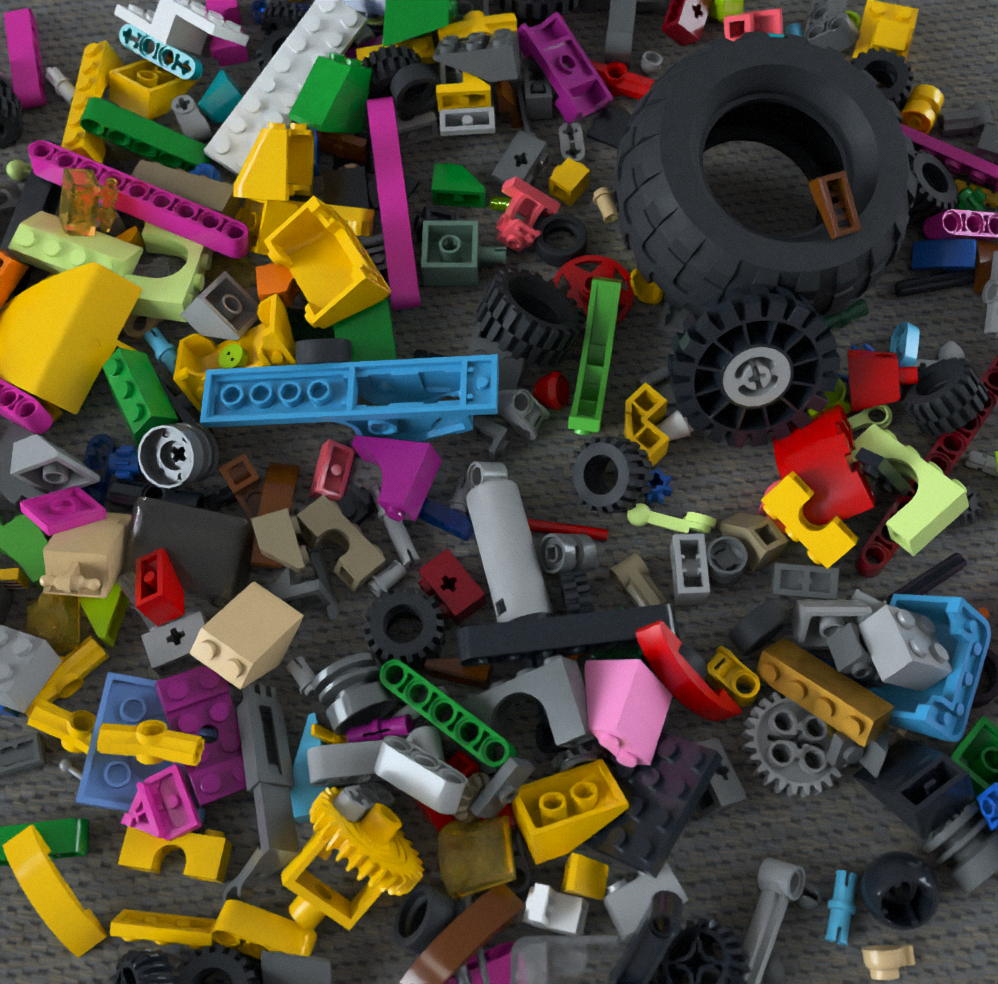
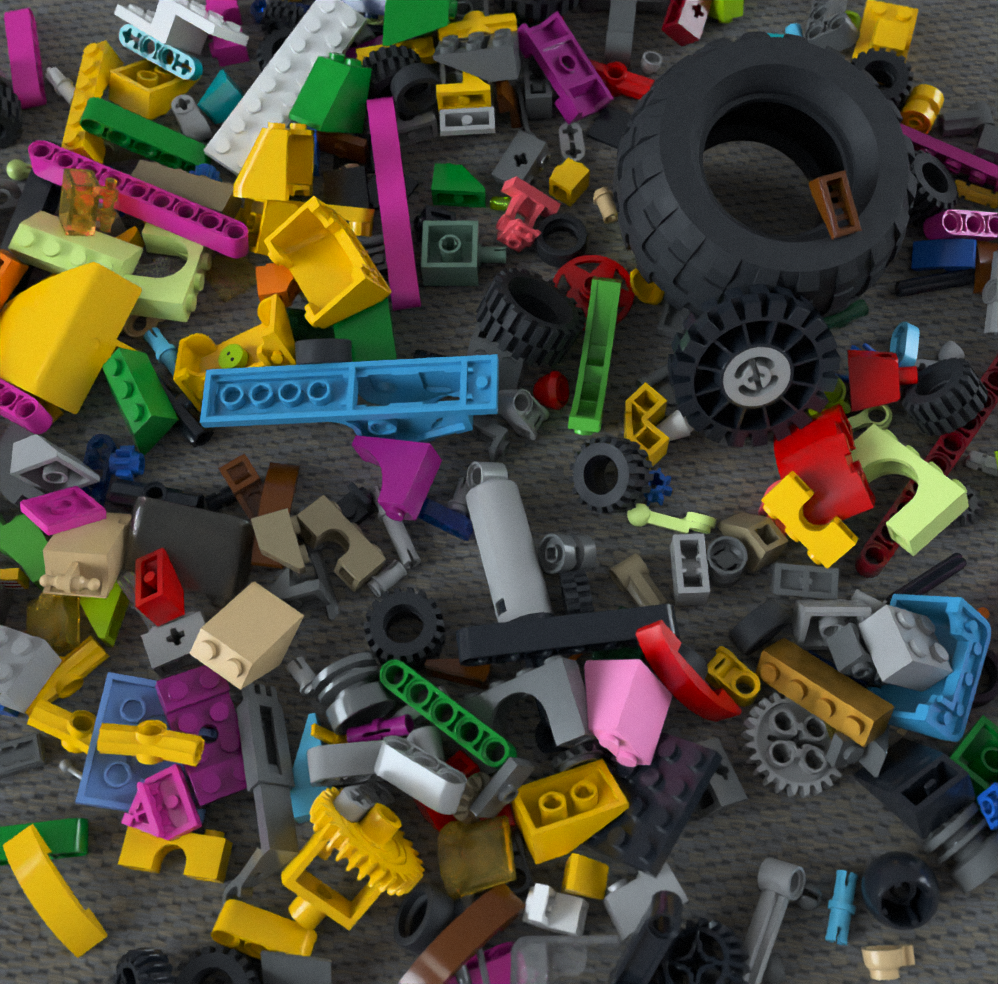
(163, 928): yellow plate -> none
(178, 454): dark grey wheel -> none
(222, 310): light grey slope -> none
(332, 471): coral slope -> none
(445, 571): dark red brick -> none
(555, 527): red bar -> none
(762, 21): coral brick -> none
(883, 472): black plate -> none
(970, 199): green gear -> none

